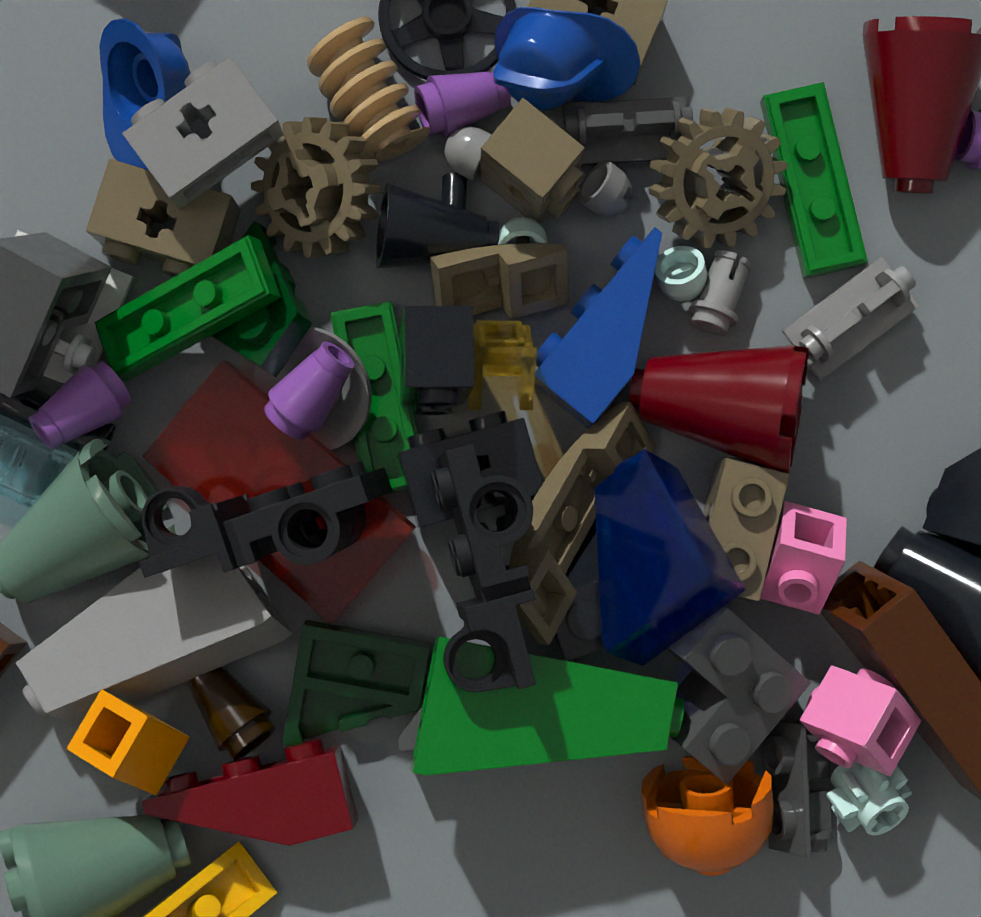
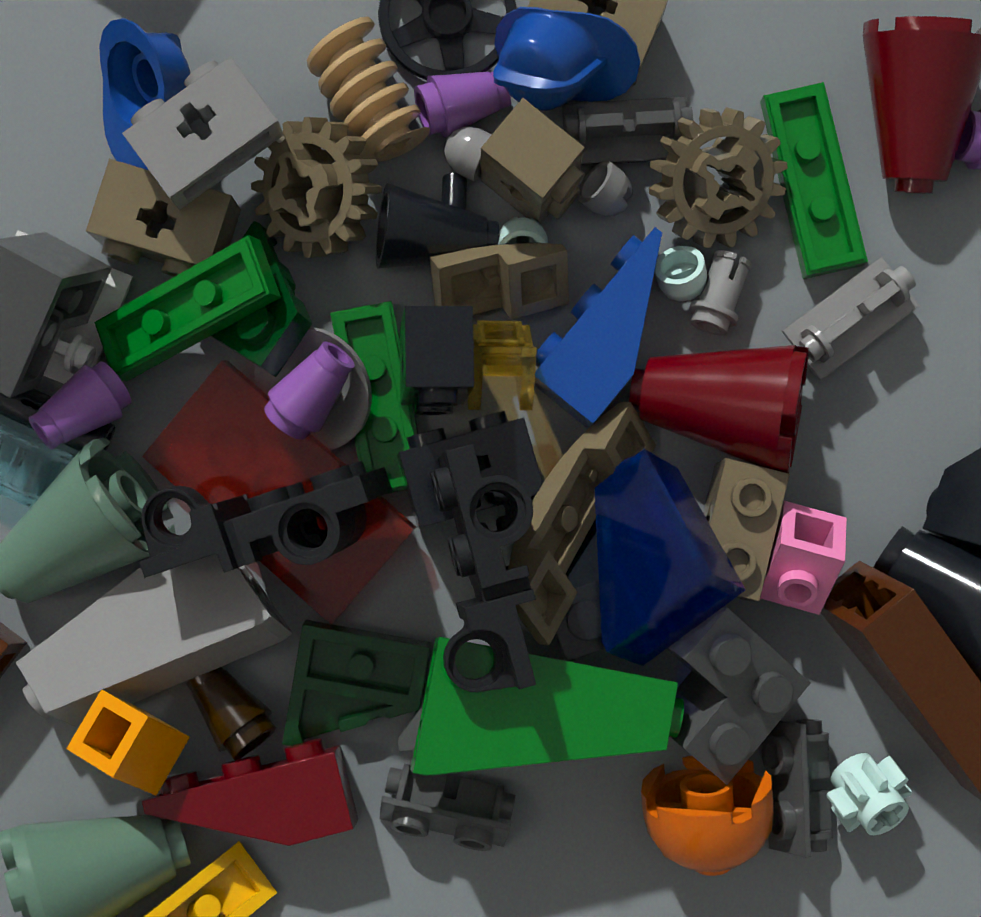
(469, 817): none -> dark grey hinge
(860, 720): bright pink brick -> none

